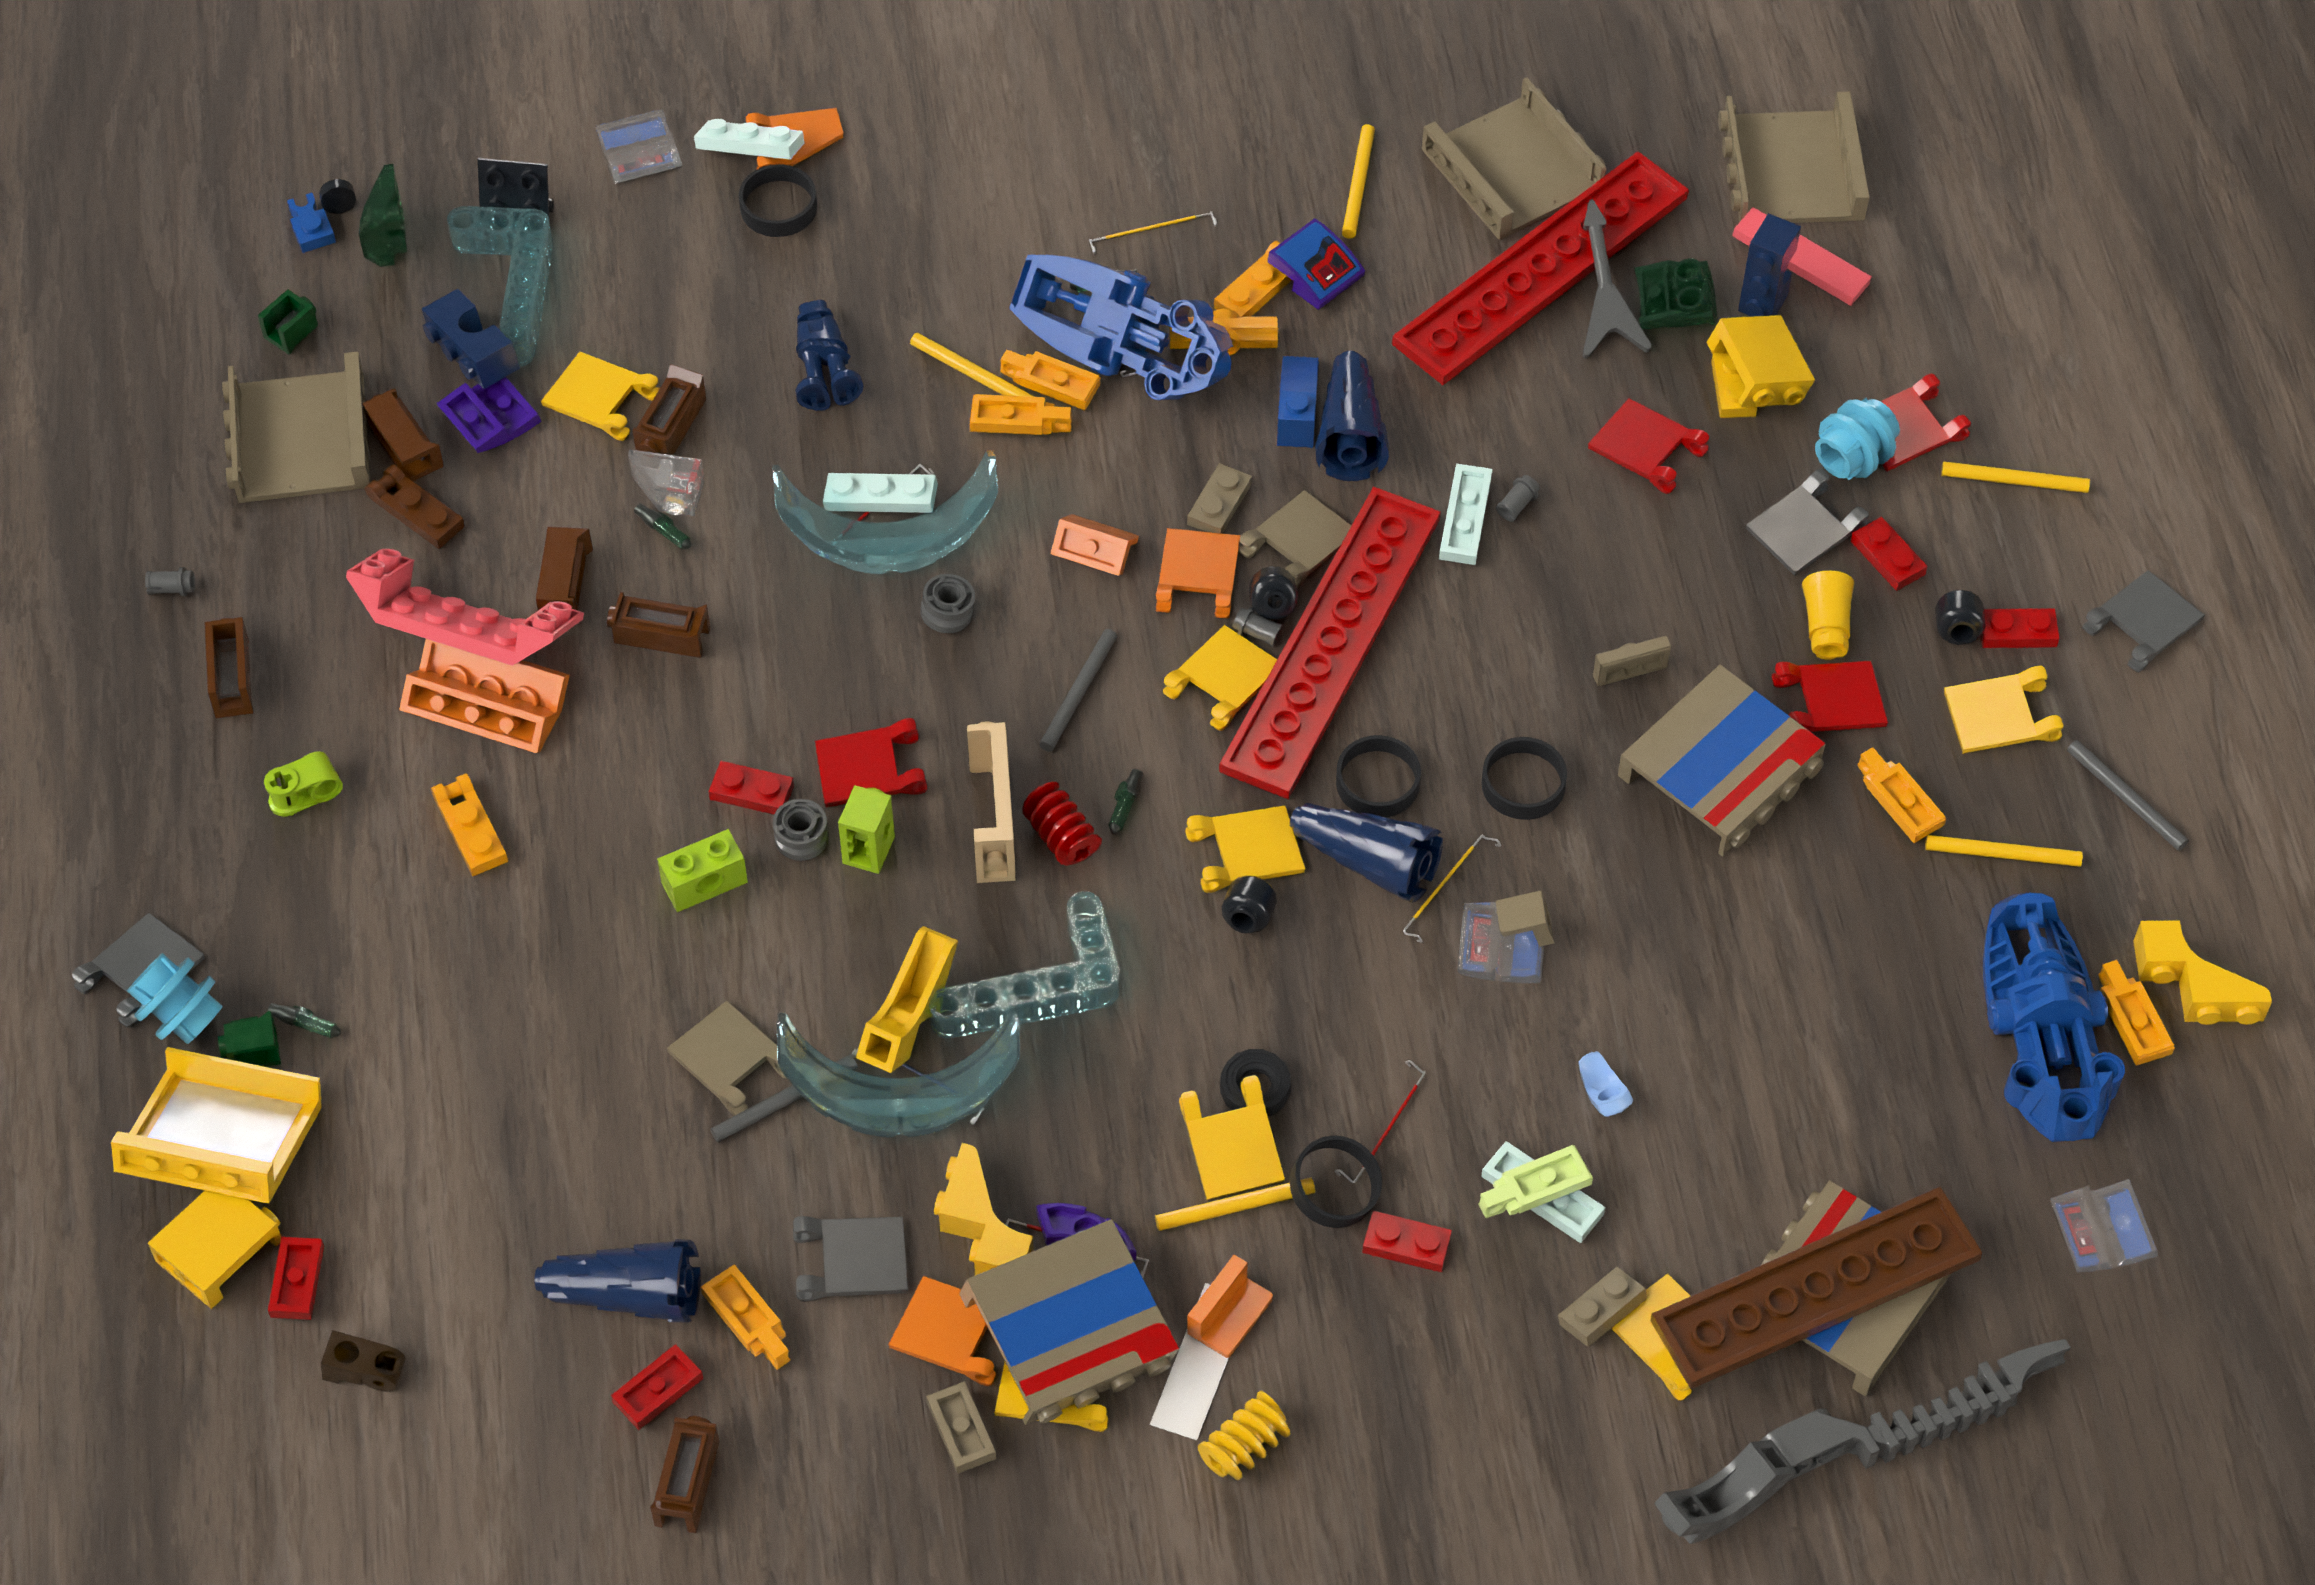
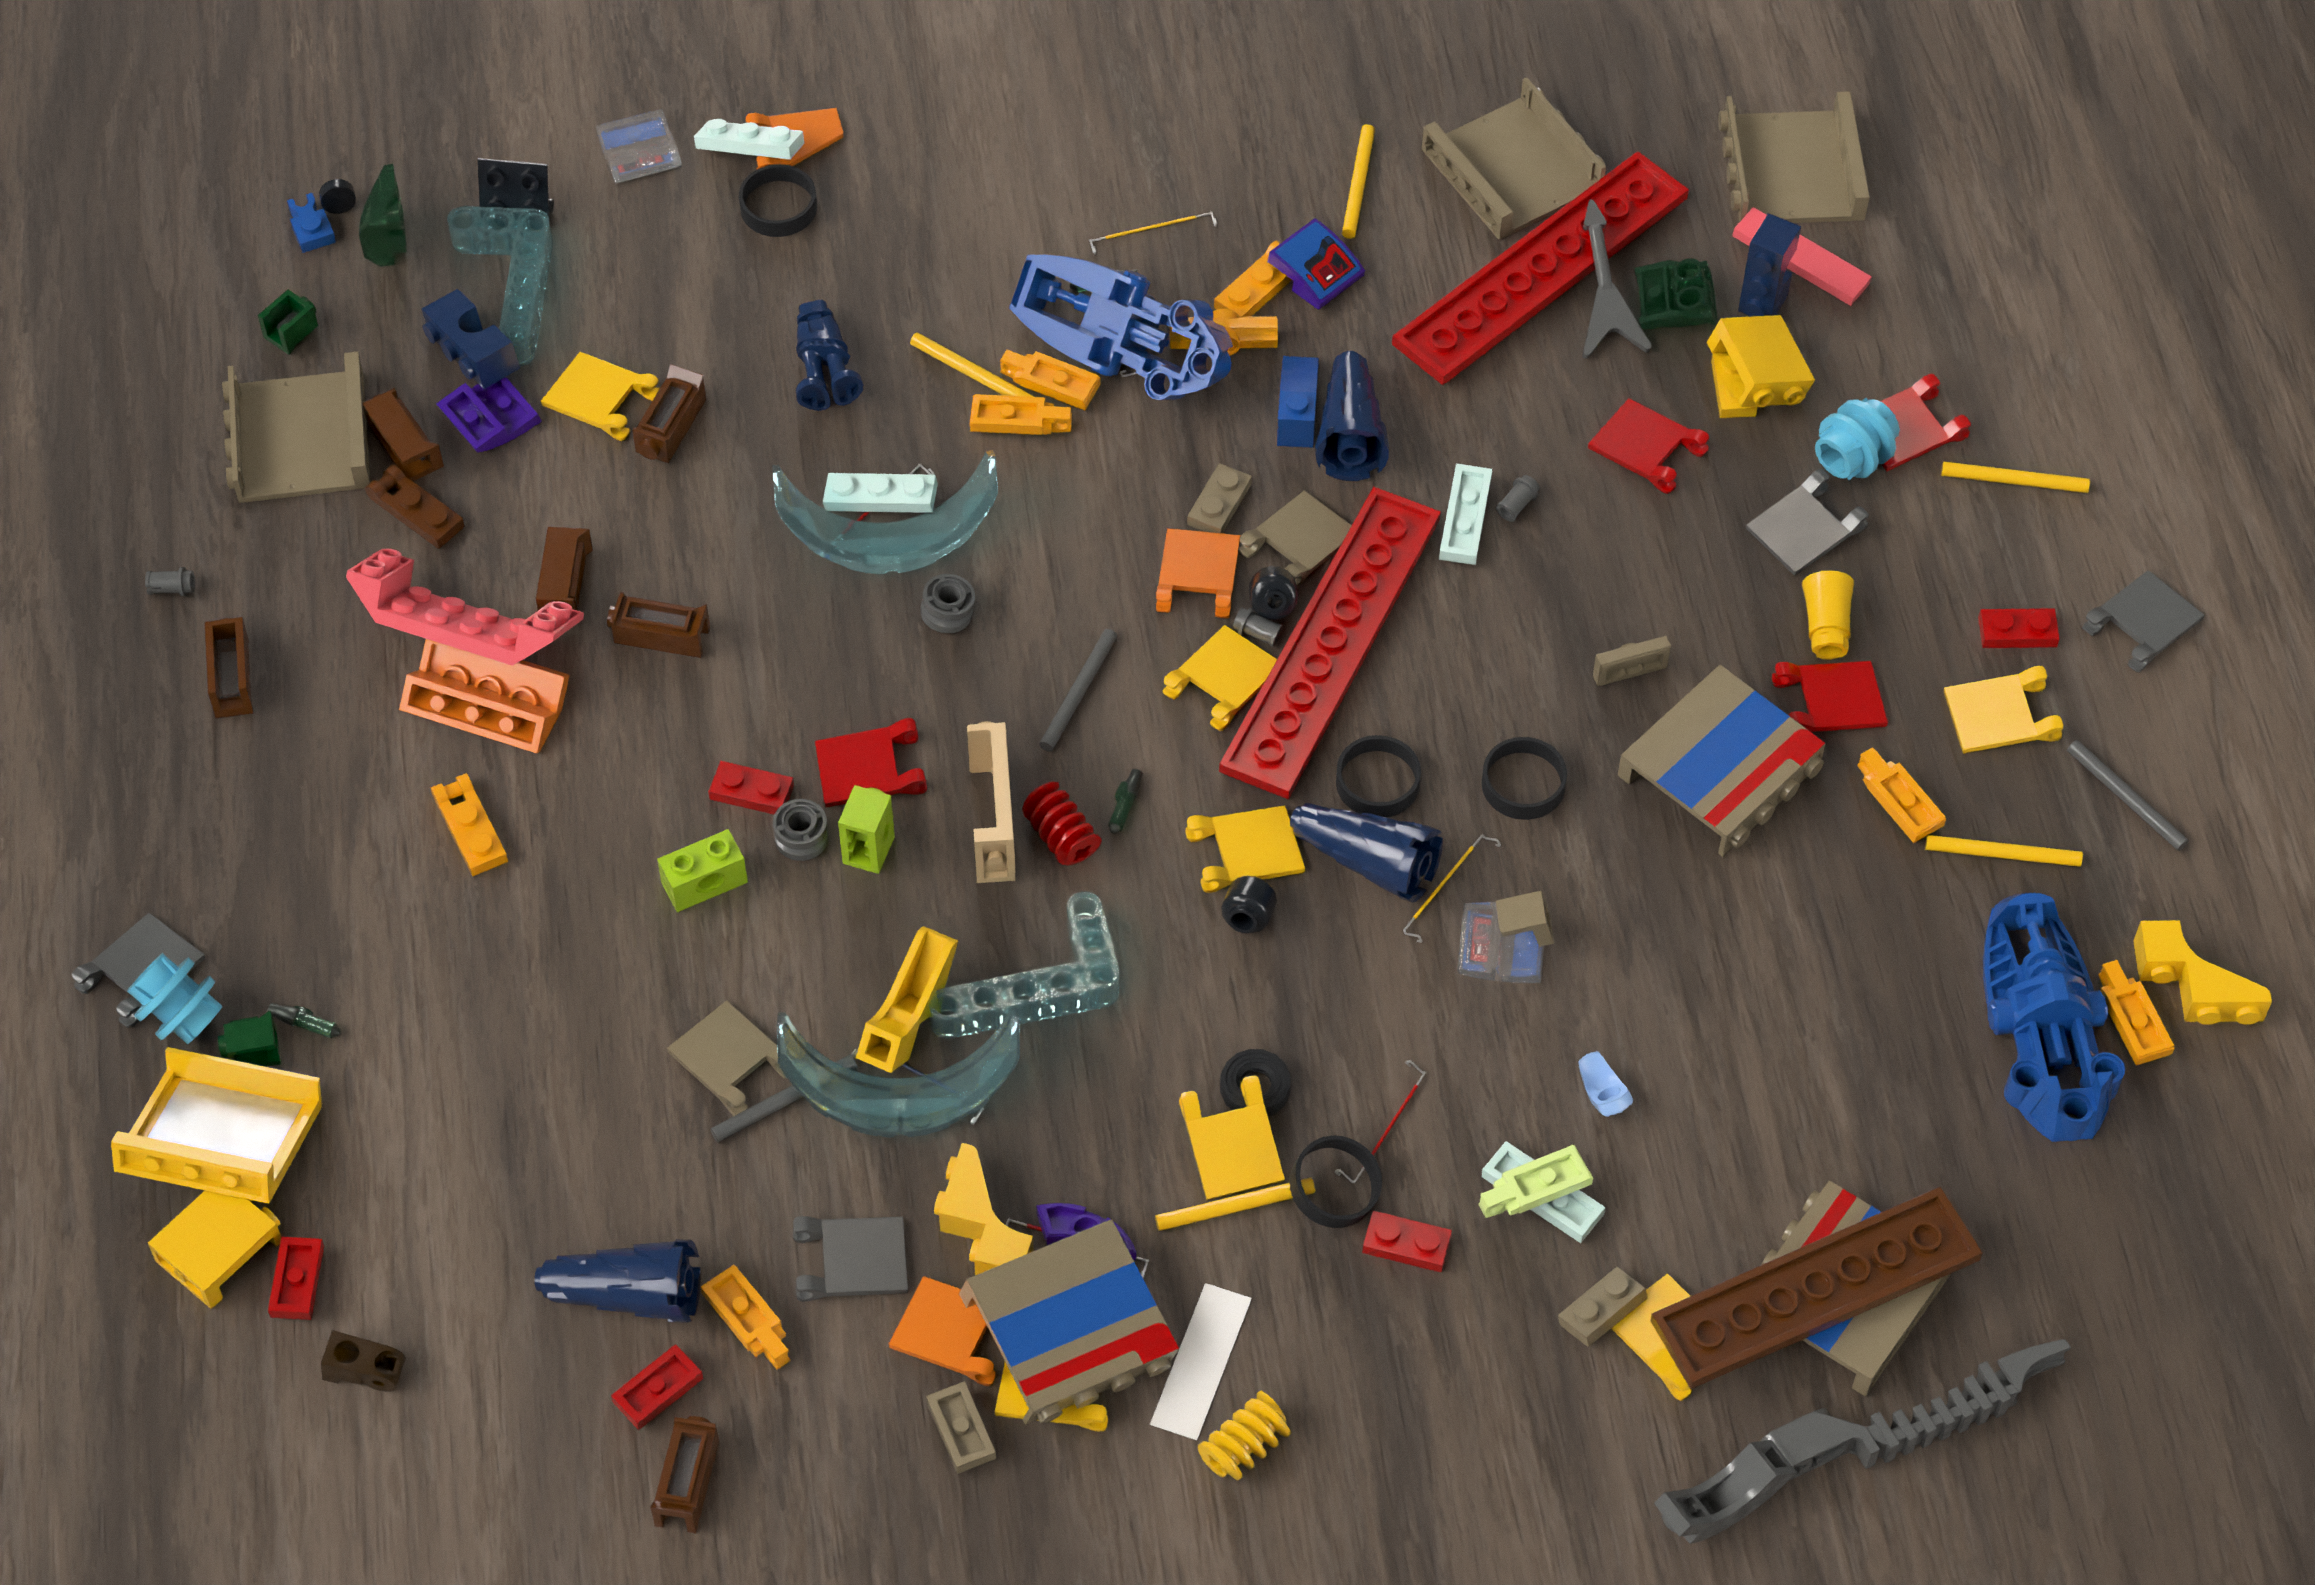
(304, 781): lime piece -> none
(664, 525): piece -> none
(668, 480): clear slope -> none
(1093, 544): panel -> none
(1228, 1309): orange panel -> none
(1889, 553): red plate -> none
(1960, 617): black head -> none
(2103, 1227): clear slope -> none

